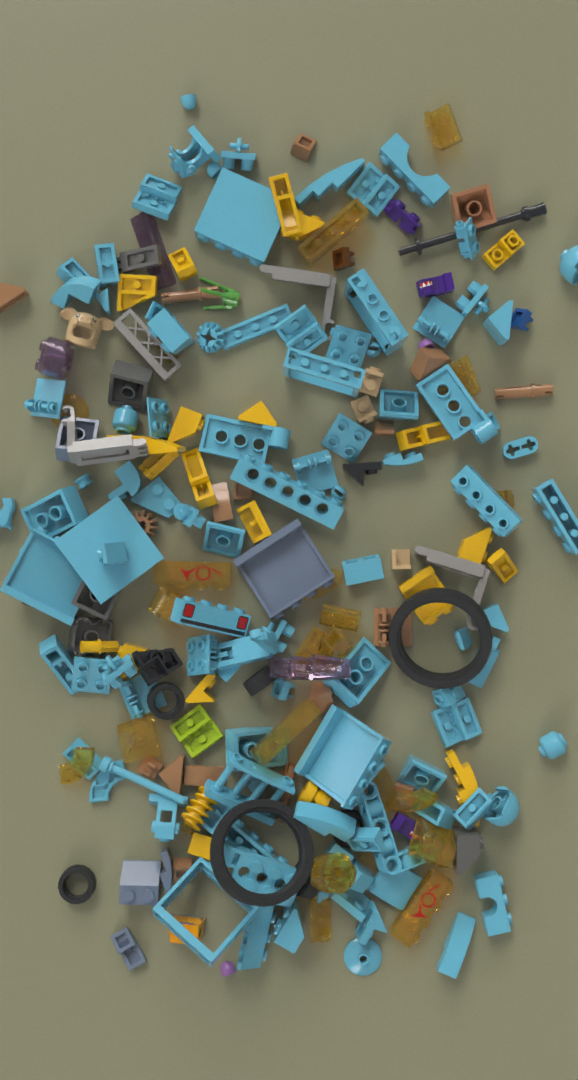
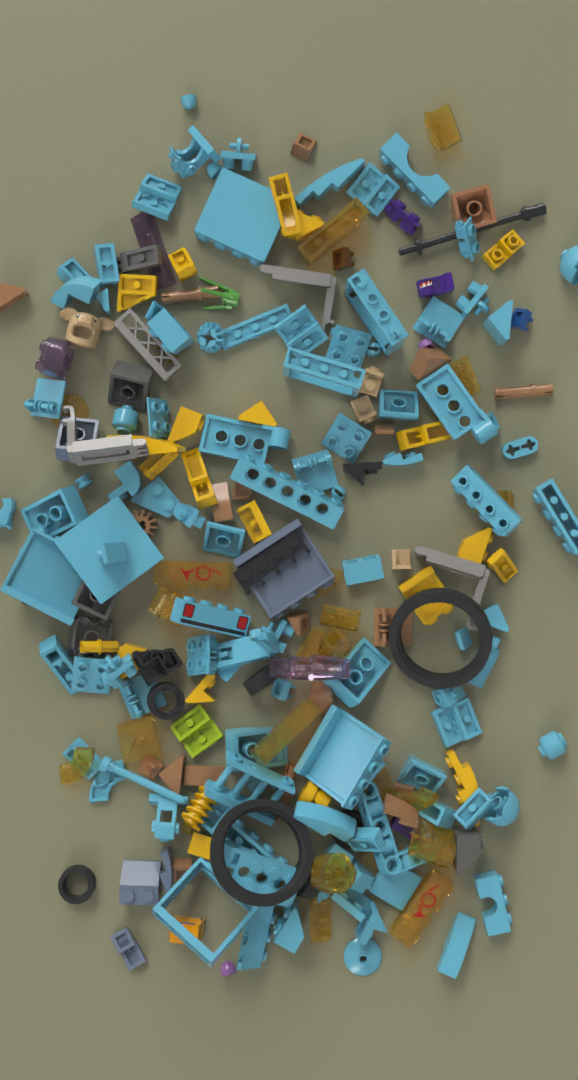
(270, 560): none -> black hinge
(299, 621): none -> medium nougat slope
(397, 807): none -> medium nougat slope

